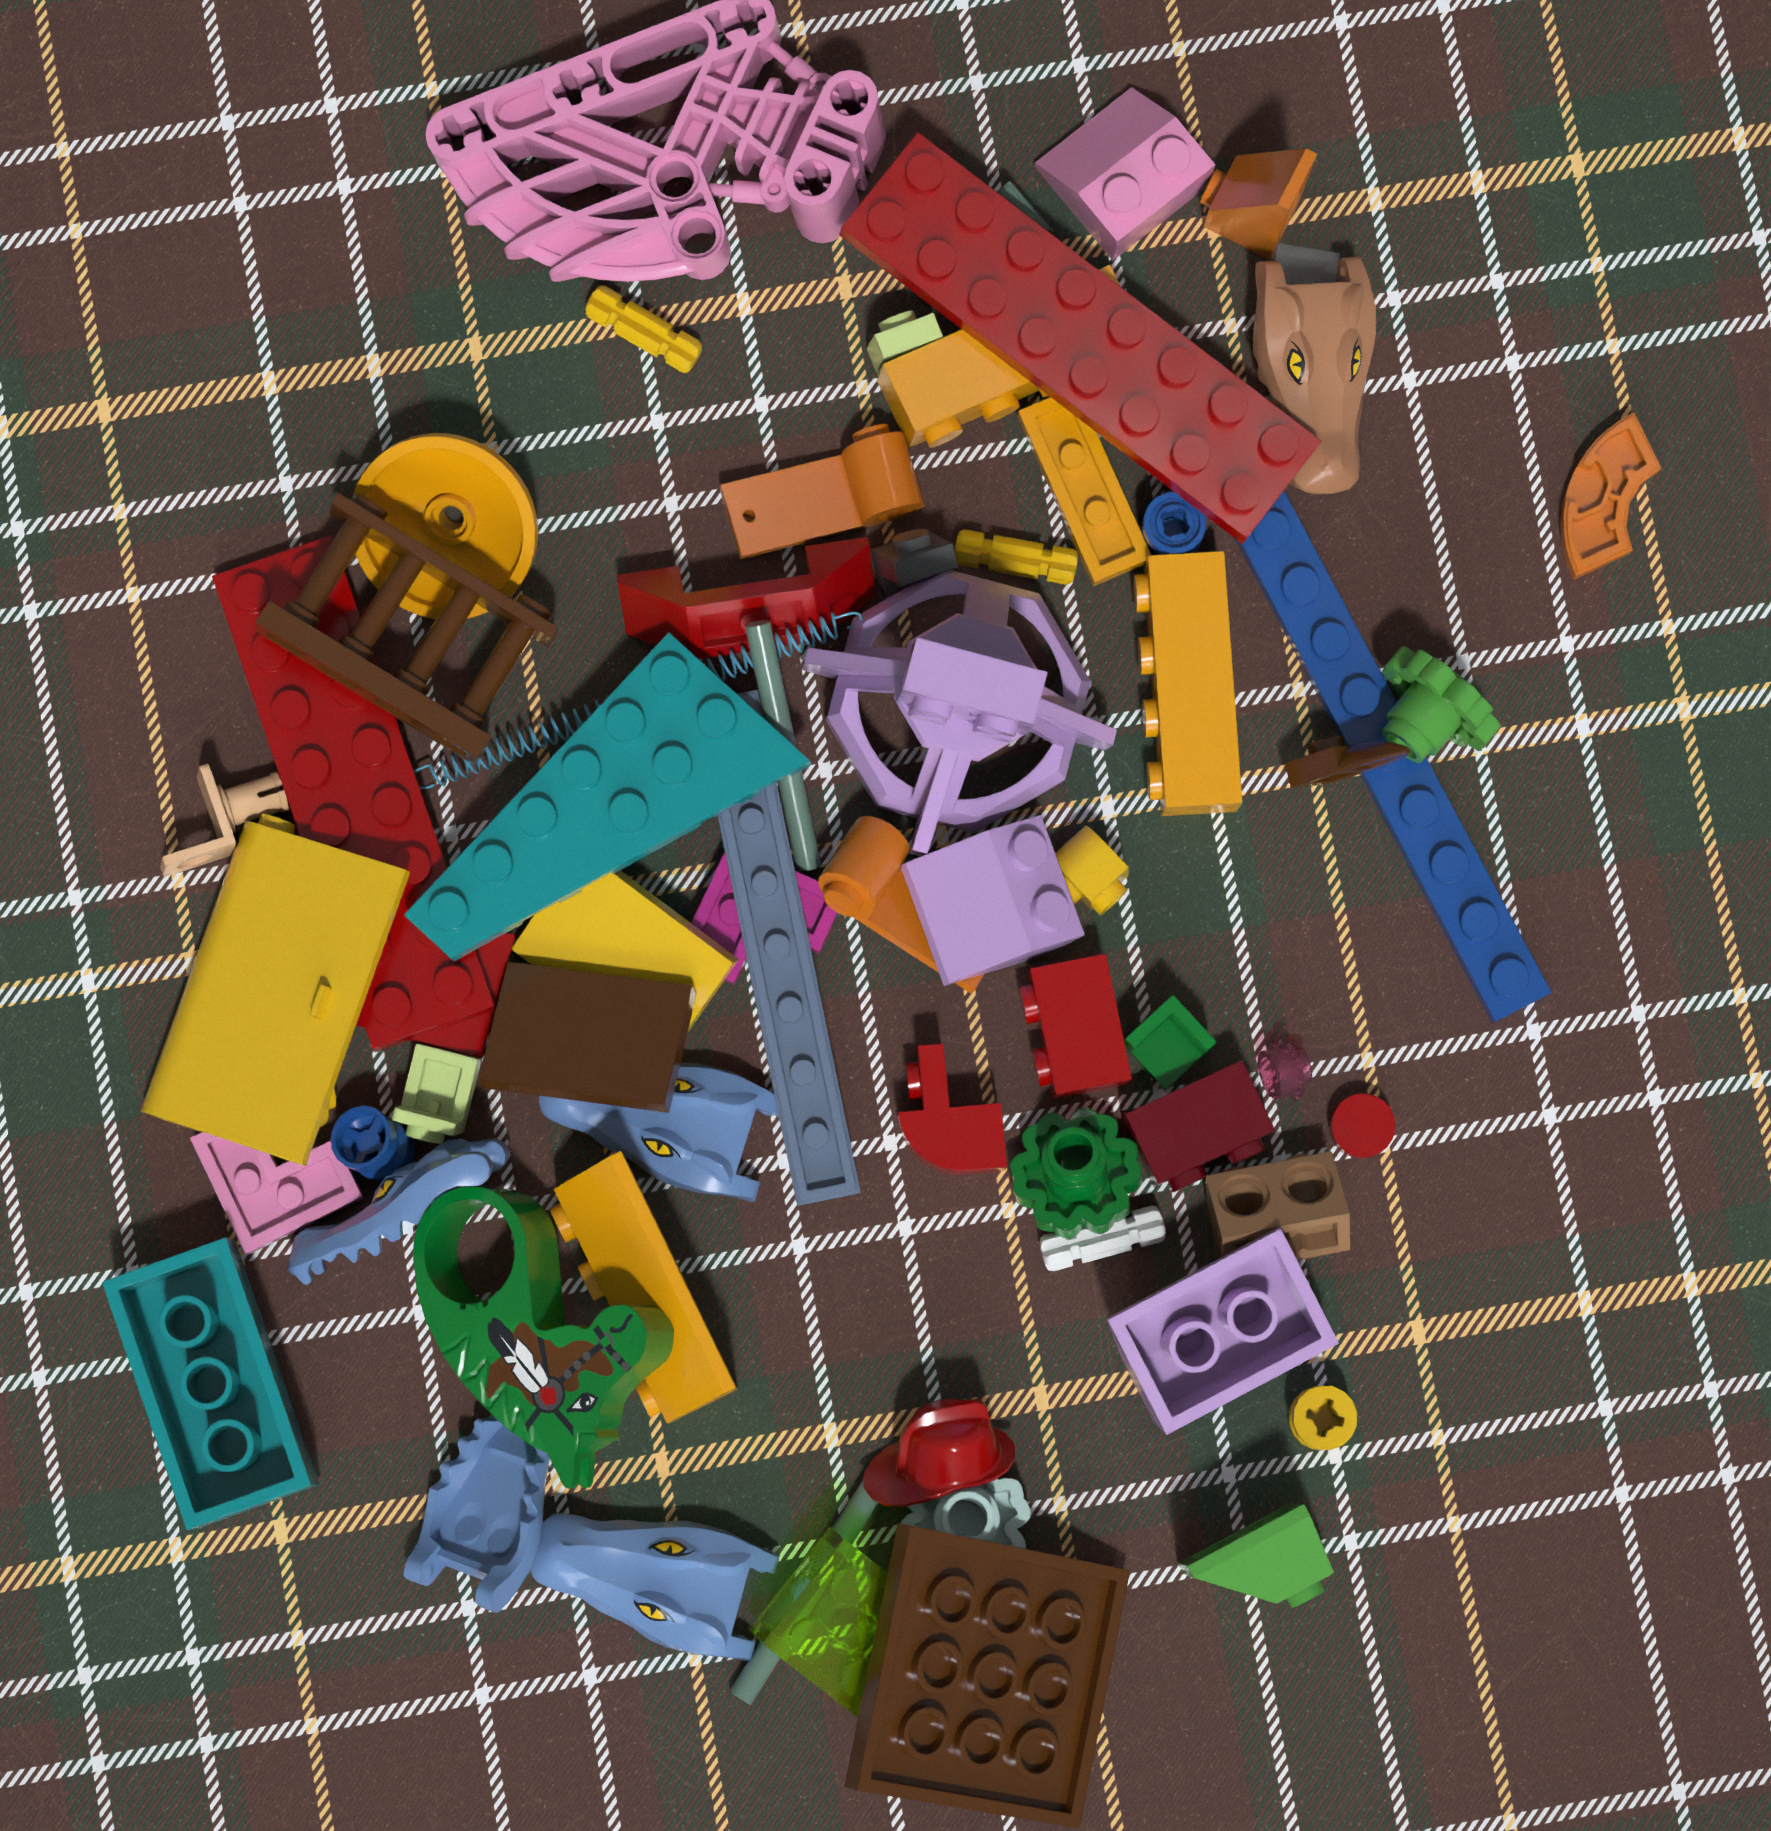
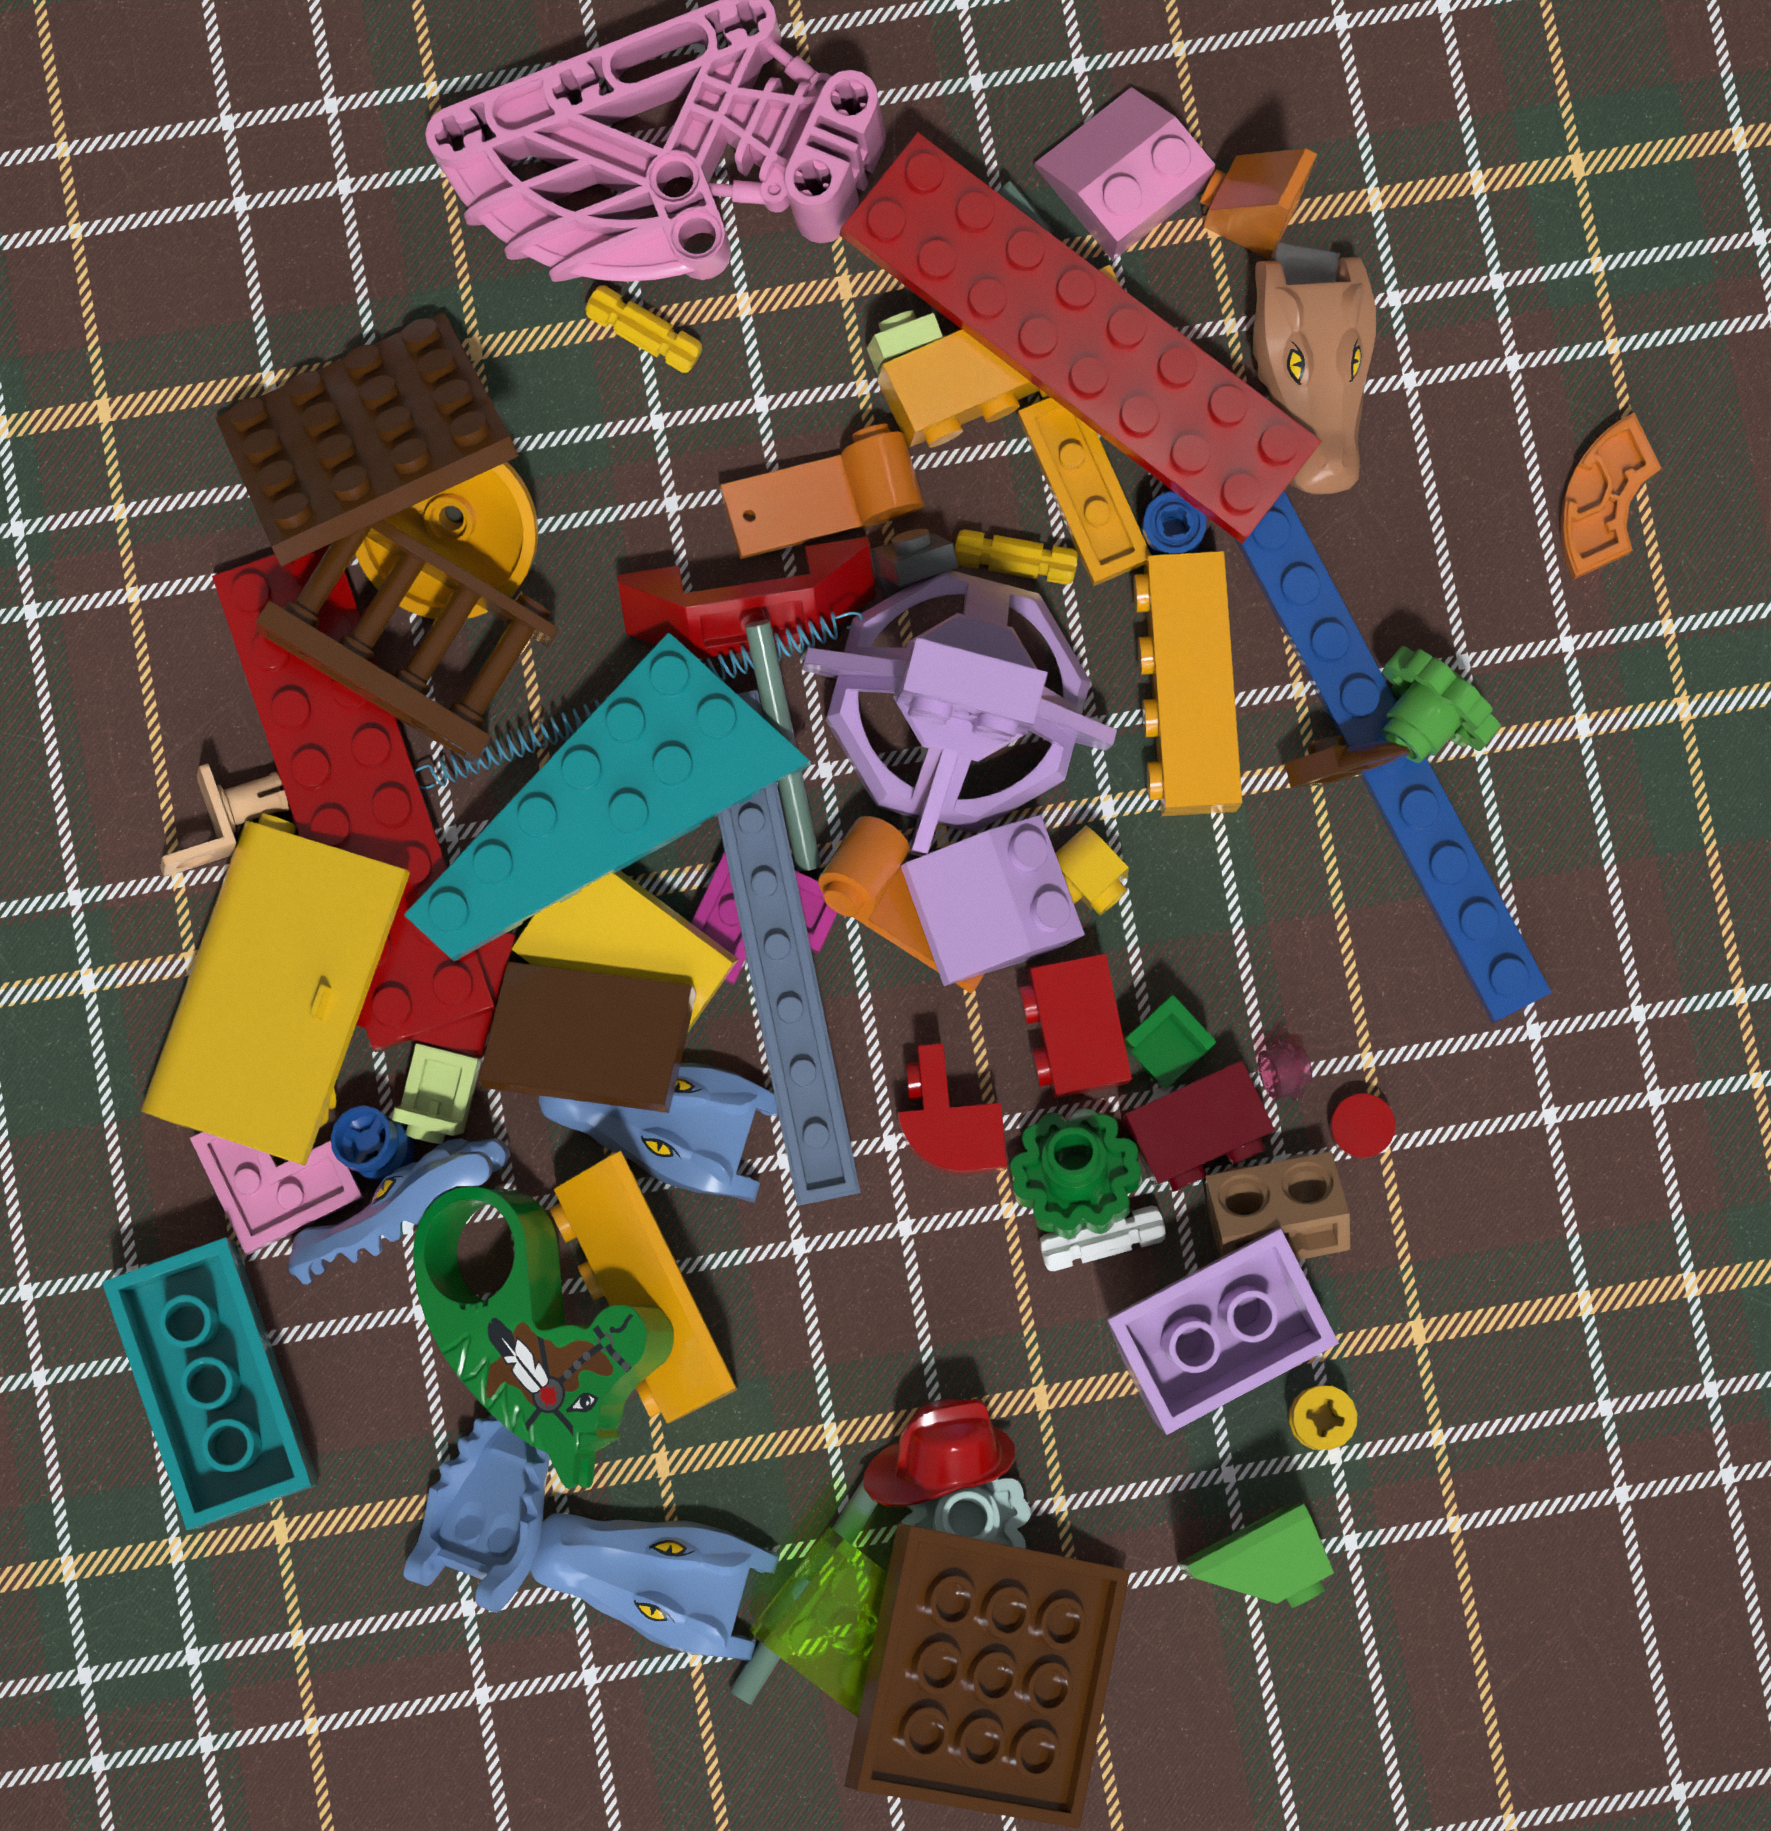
(364, 437): none -> reddish brown plate

